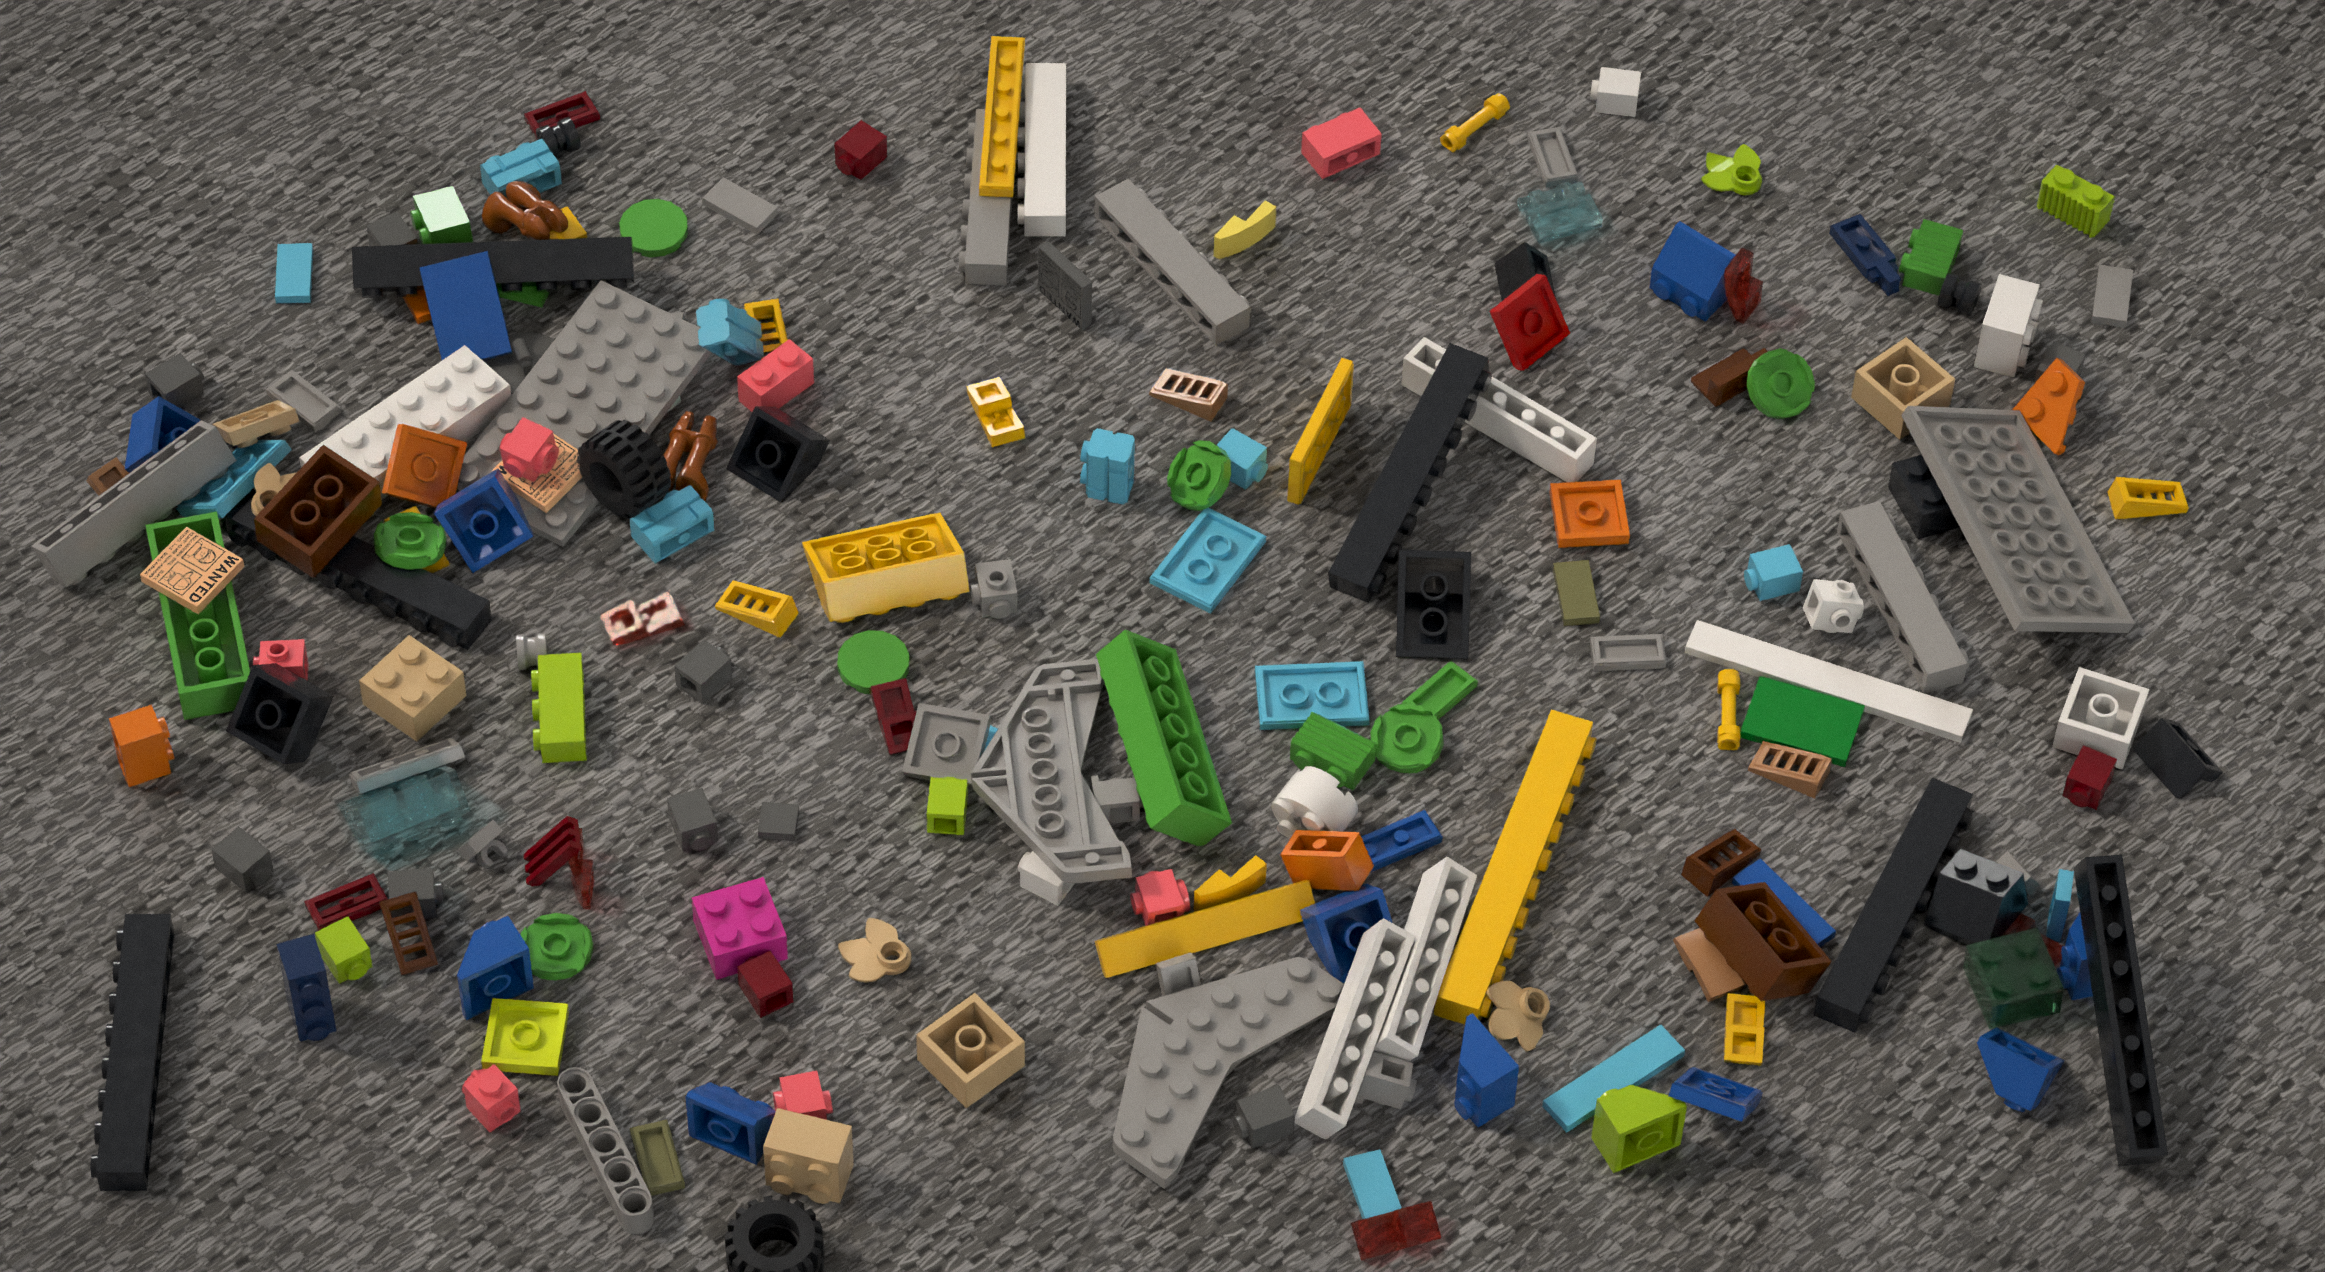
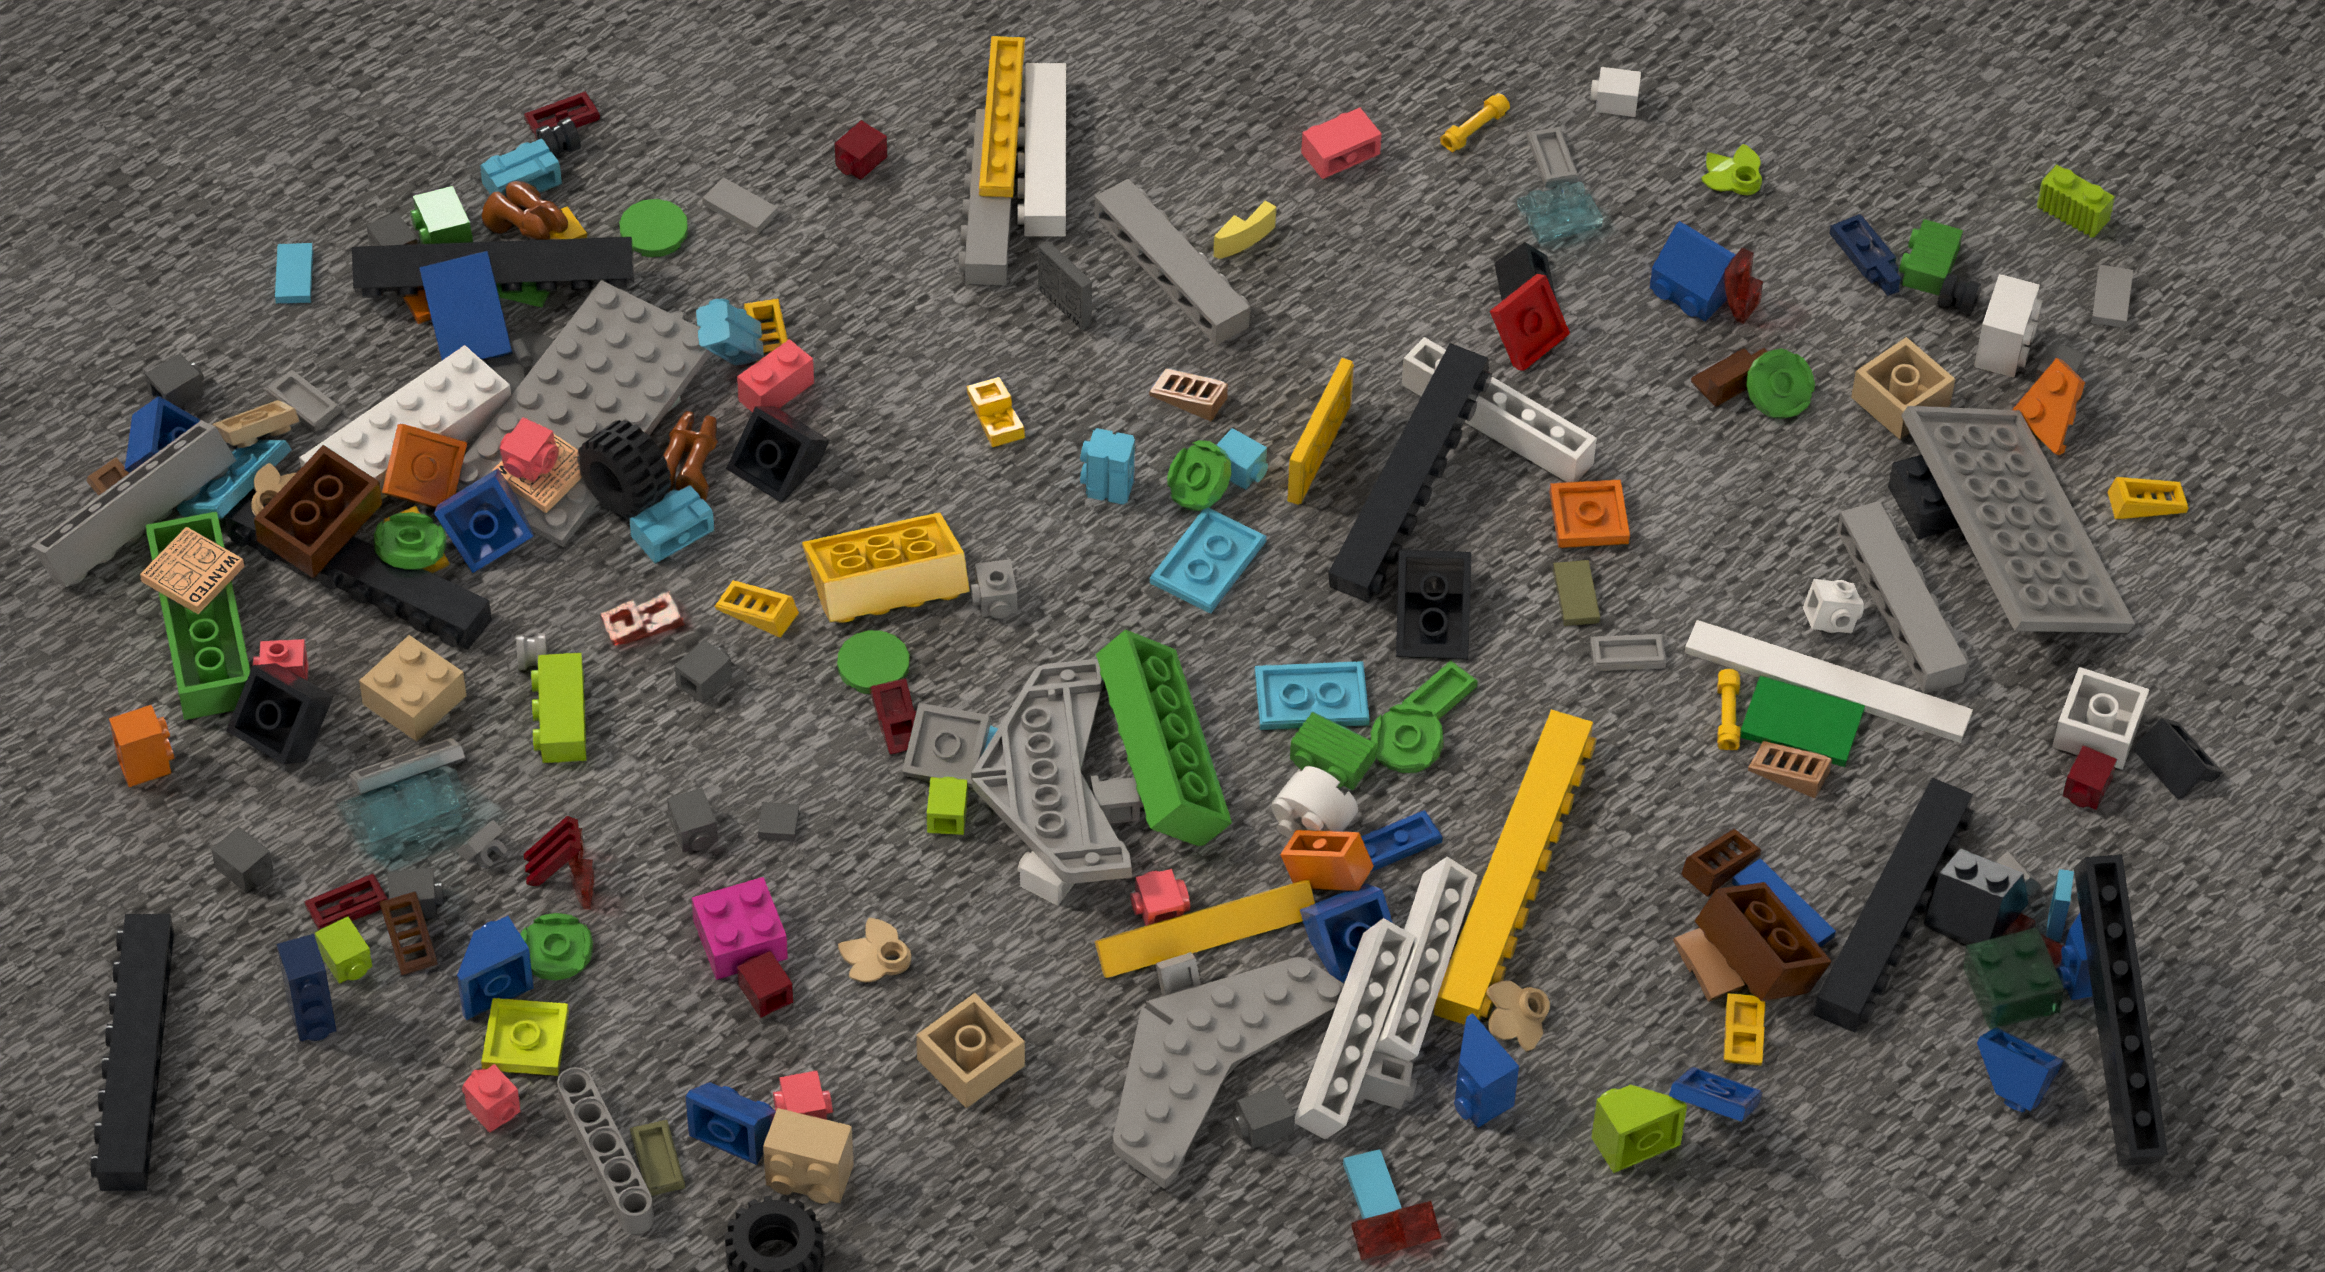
(1223, 888): yellow slope -> none
(1627, 1067): medium azure tile -> none
(1773, 572): medium azure brick -> none

